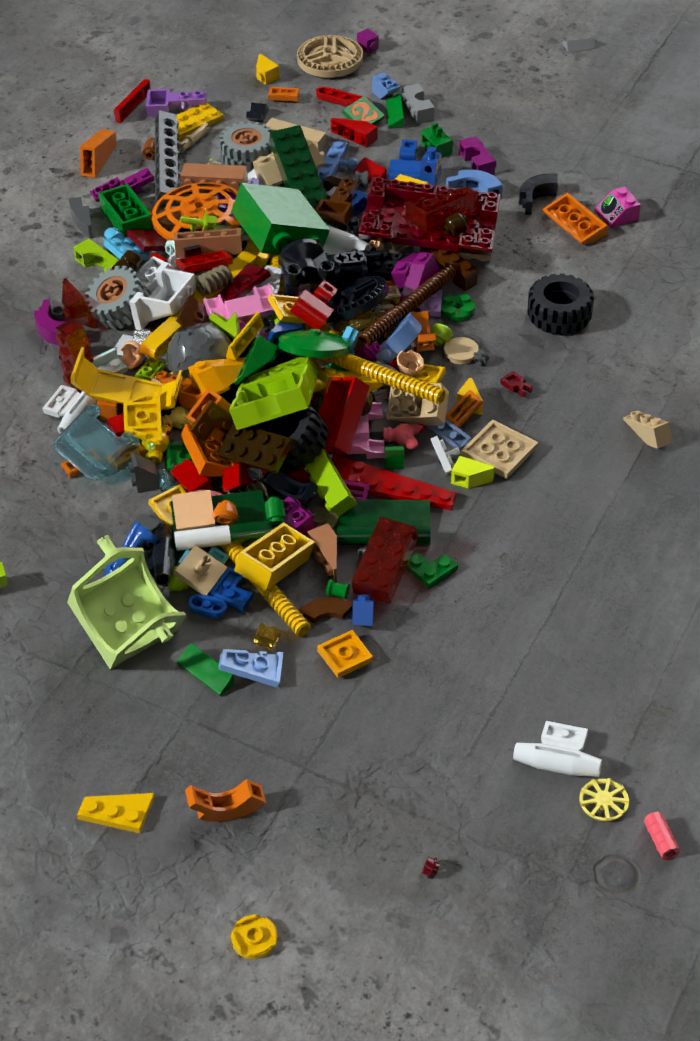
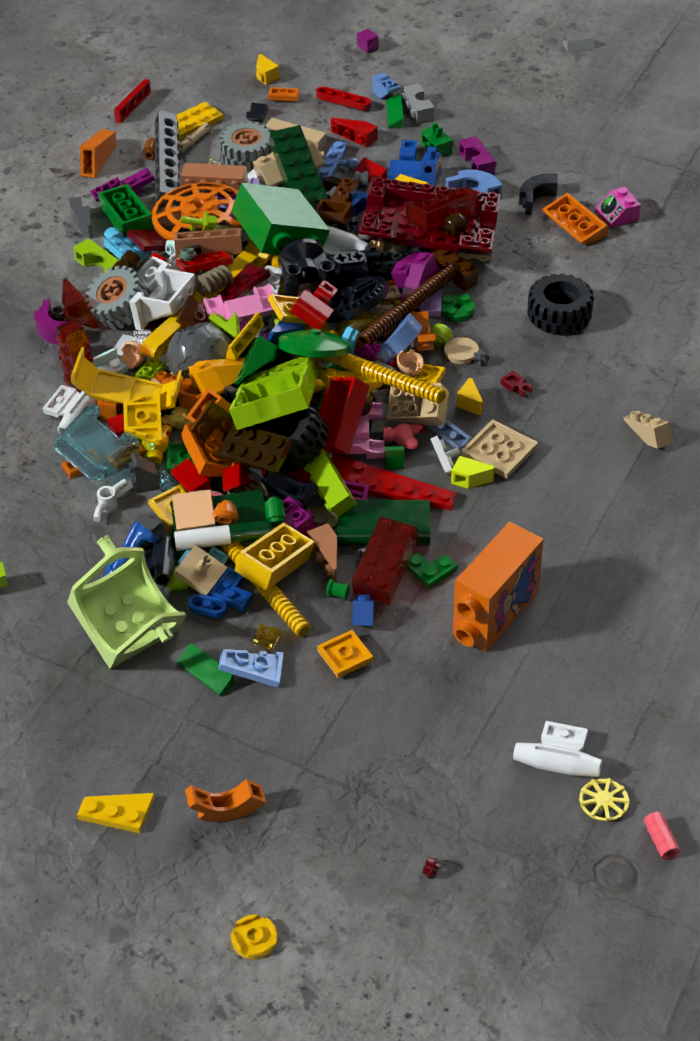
(107, 499): none -> white piece
(162, 100): medium lavender plate -> none
(187, 254): none -> sand green plate
(230, 393): none -> black plate
(326, 608): reddish brown tile -> none
(330, 56): tan piece -> none
(364, 111): green tile -> none
(469, 413): orange tile -> none
(497, 586): none -> orange brick

